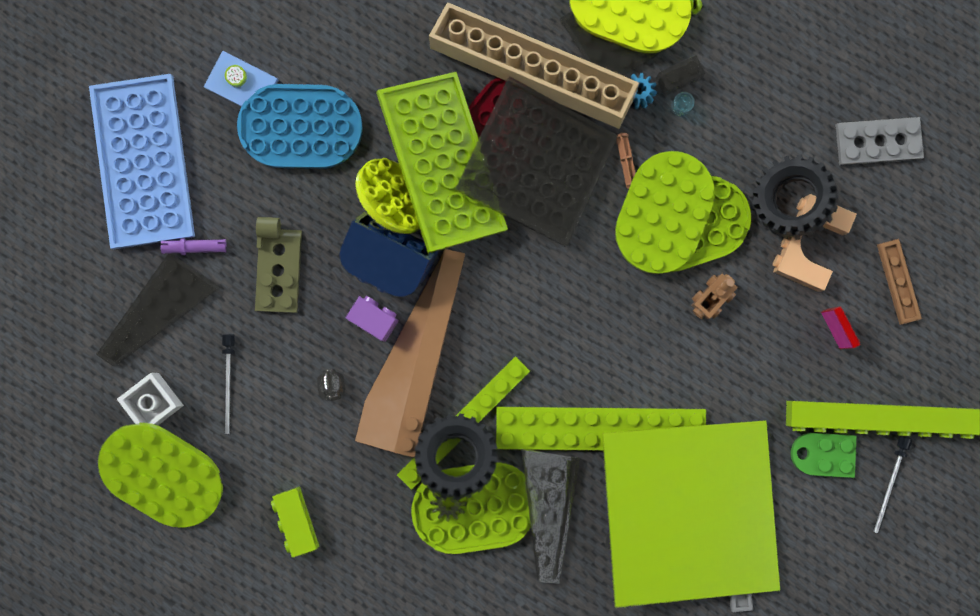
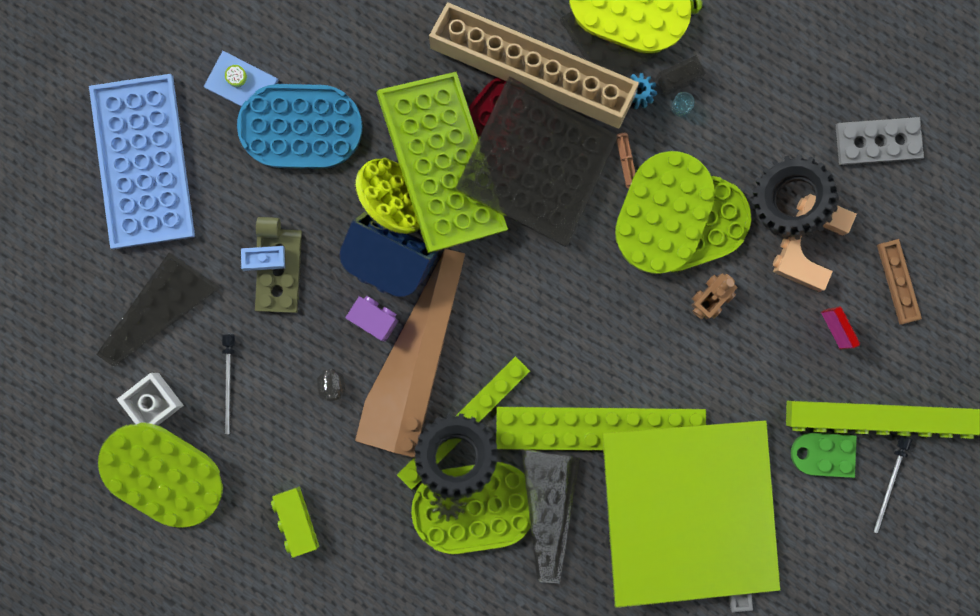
(193, 246): medium lavender pin -> none
(262, 258): none -> light blue plate

